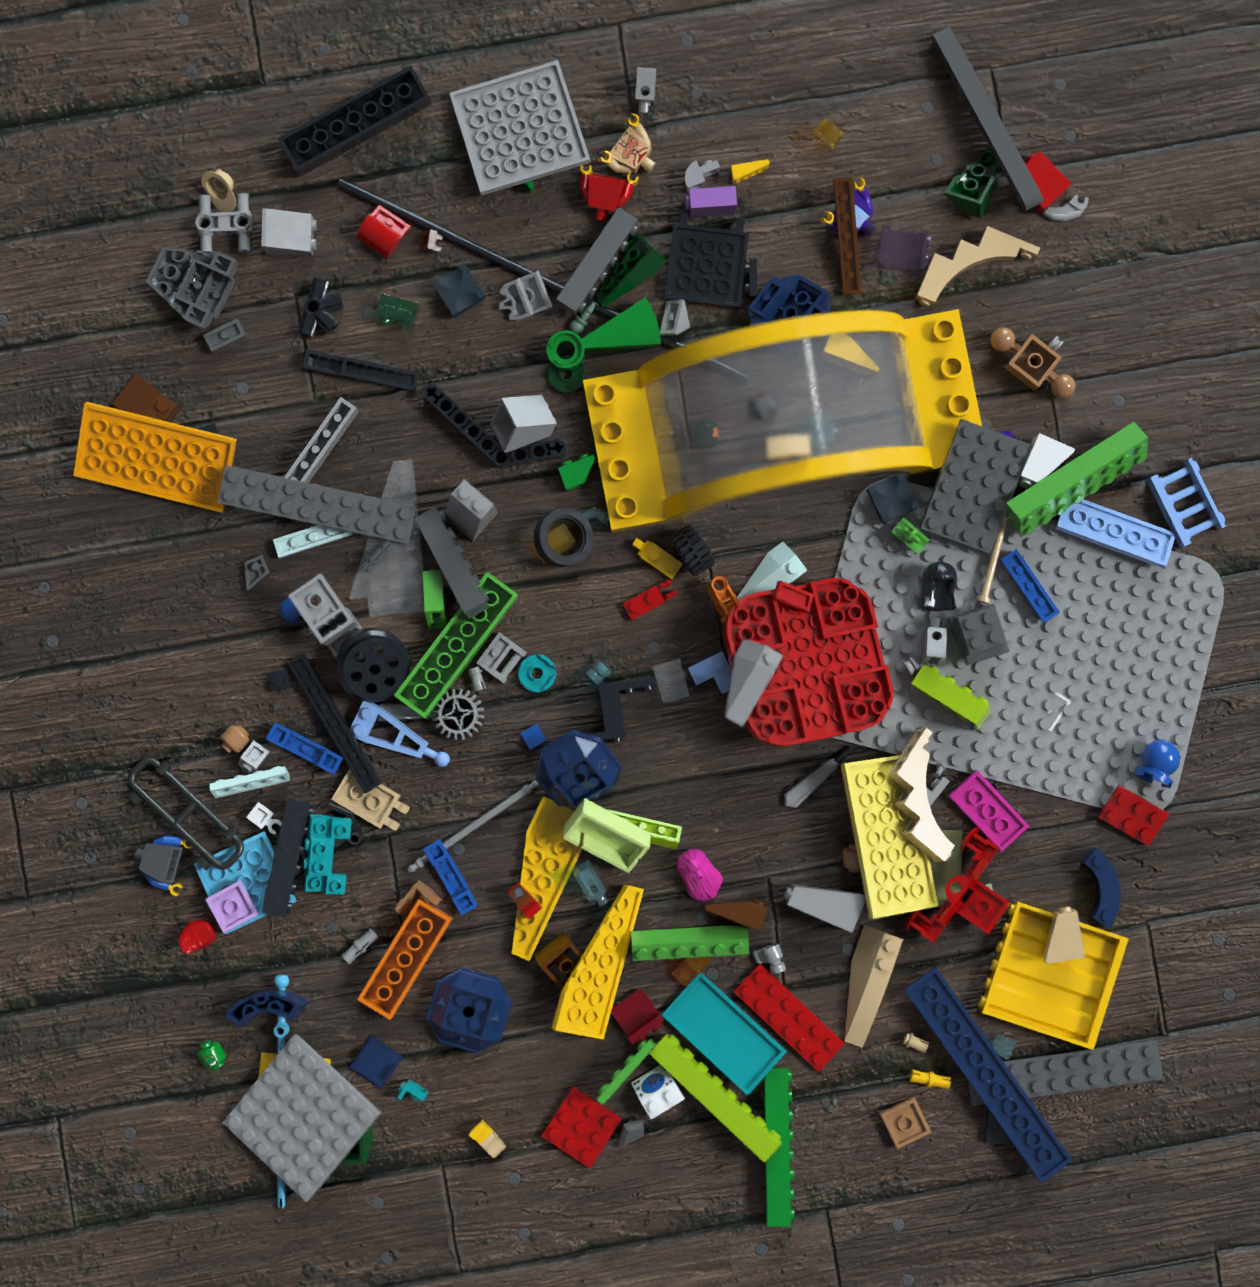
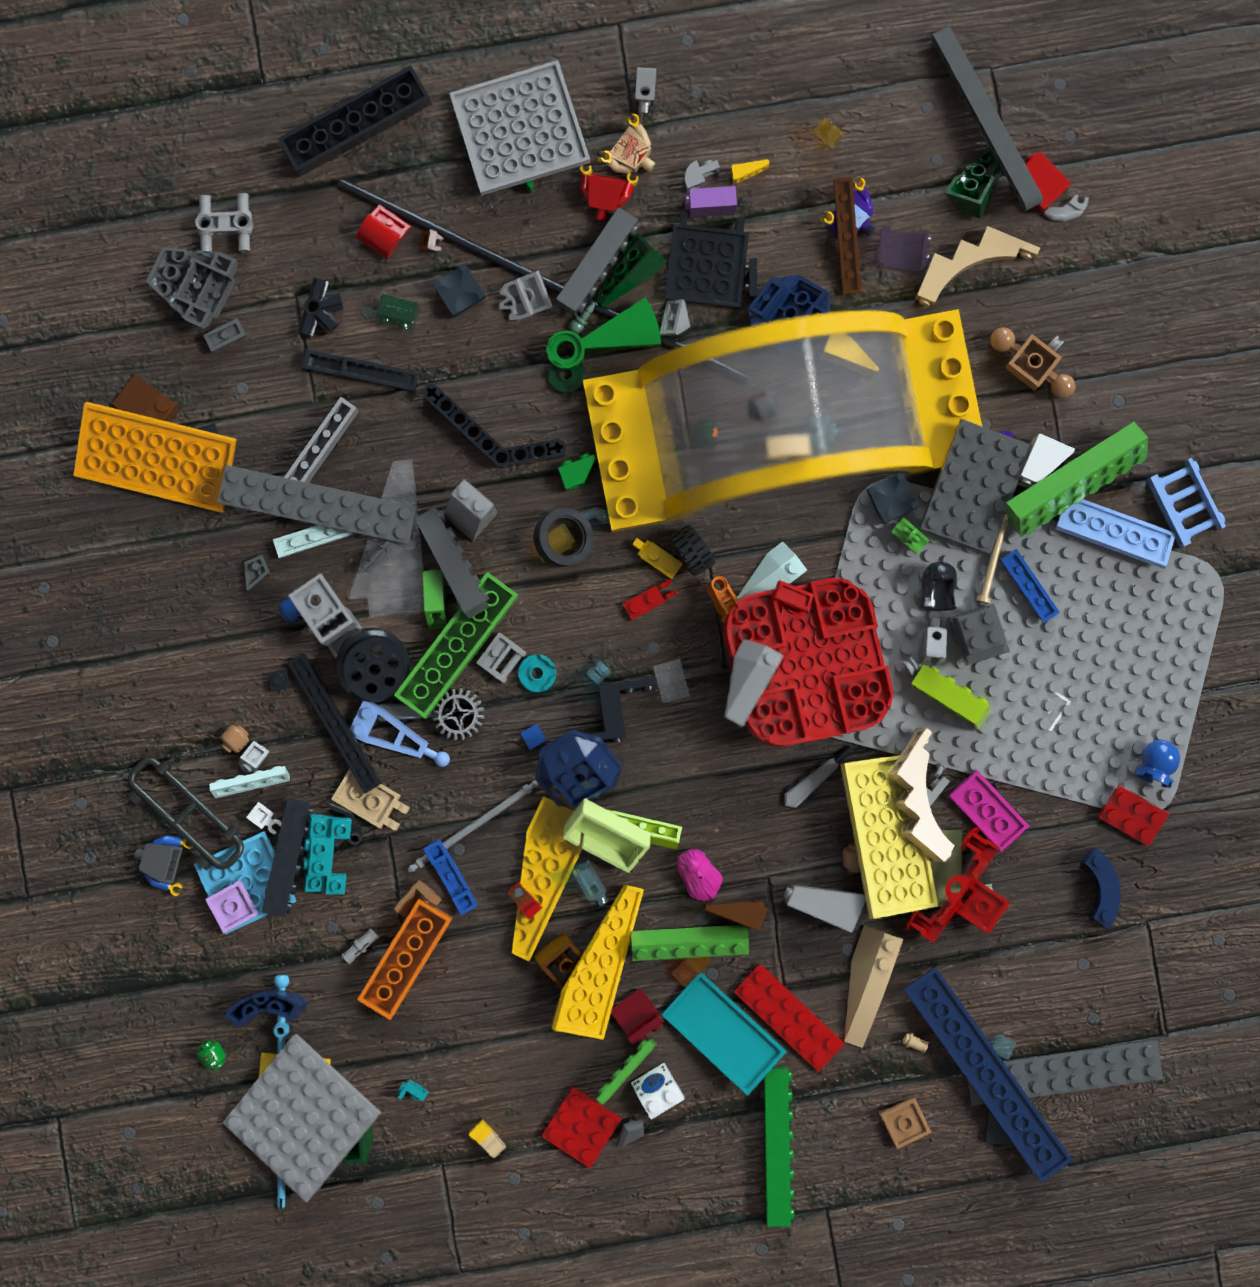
(196, 936): red hair -> none
(219, 187): tan piece -> none
(288, 233): light grey slope -> none
(304, 748): blue slope -> none
(376, 1062): dark blue piece -> none
(472, 989): dark blue piece -> none
(476, 678): light grey pin -> none
(522, 421): light grey slope -> none
(715, 1097): lime brick -> none
(716, 667): light blue plate -> none
(770, 954): light grey piece -> none
(930, 1079): yellow pin -> none
(1056, 997): yellow panel -> none
(1064, 937): tan slope -> none

